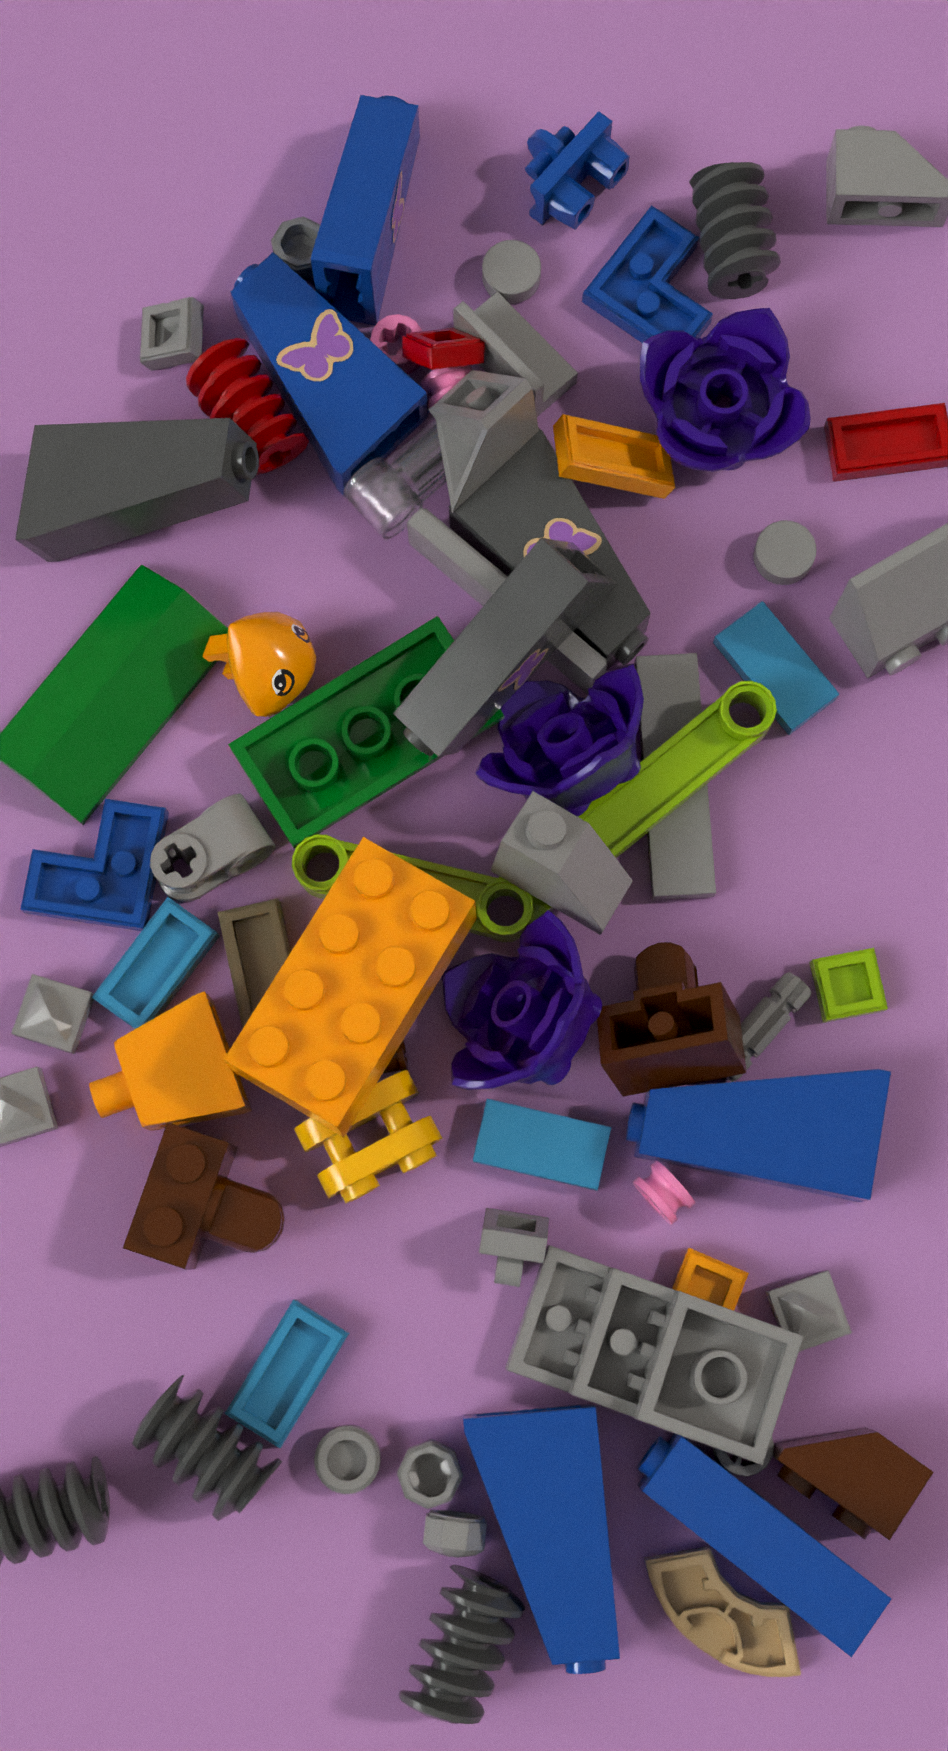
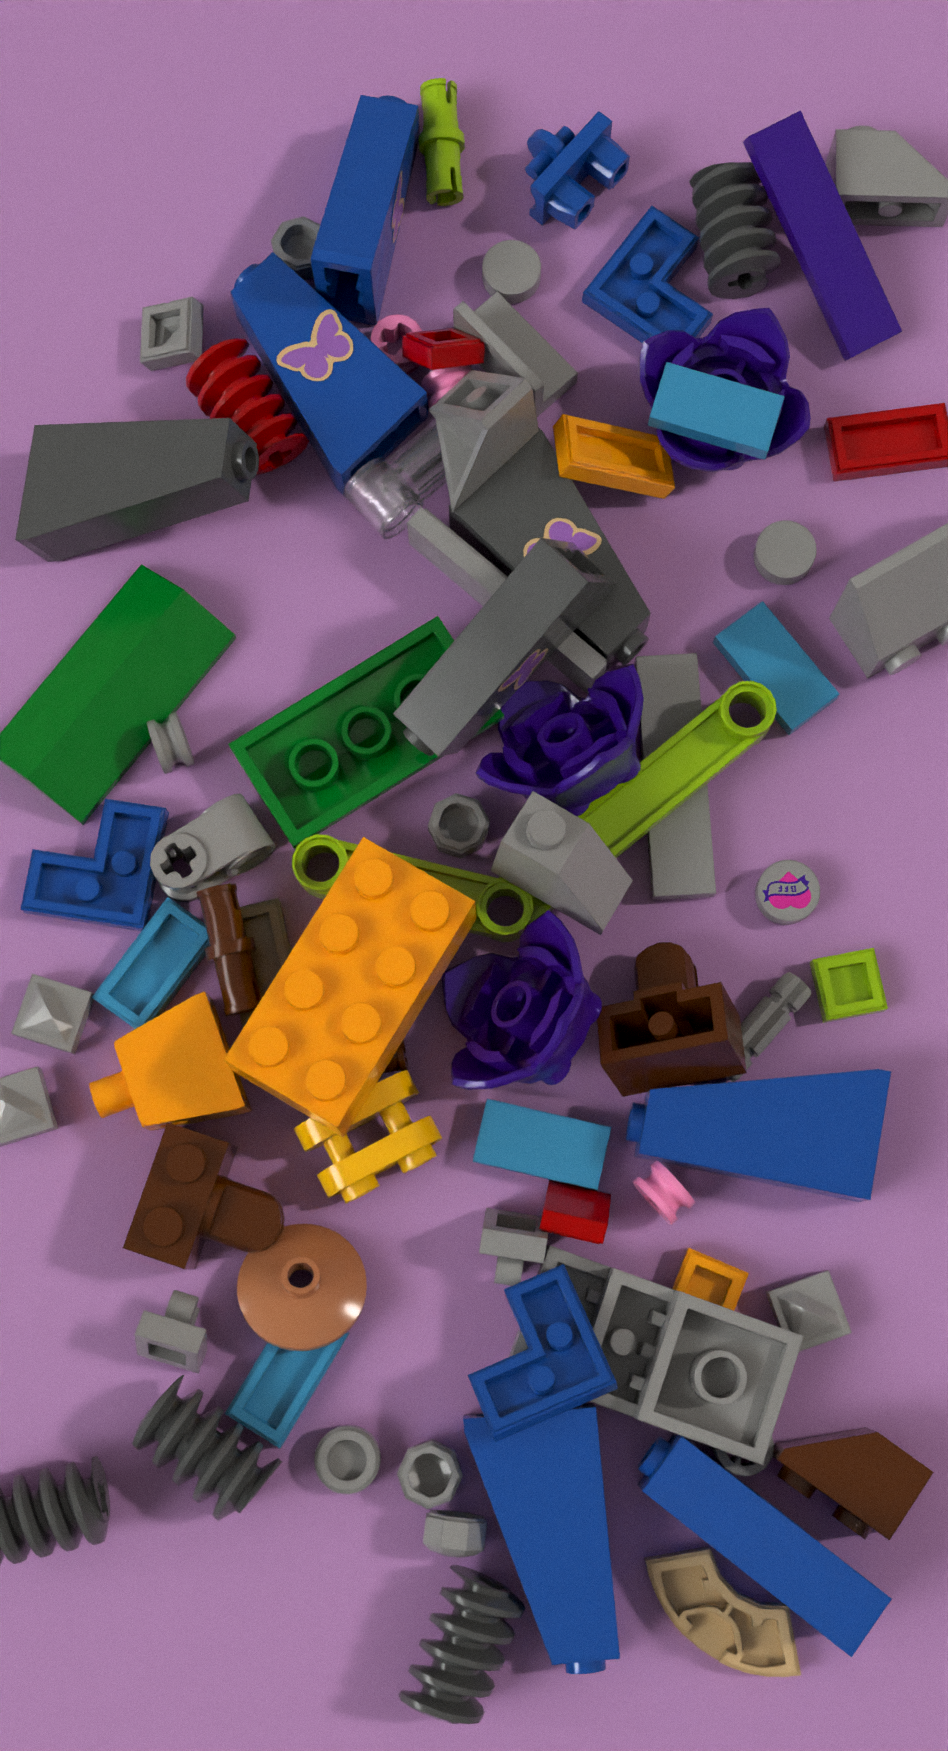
(170, 743): none -> light grey bush
(173, 1337): none -> light grey tile
(230, 948): none -> reddish brown pin
(266, 658): light orange piece -> none
(307, 1315): none -> nougat dish
(441, 142): none -> lime pin
(458, 825): none -> light grey tile
(557, 1369): none -> blue tile
(575, 1212): none -> red tile
(715, 410): none -> dark azure tile
(787, 892): none -> light grey tile
(822, 235): none -> dark purple tile

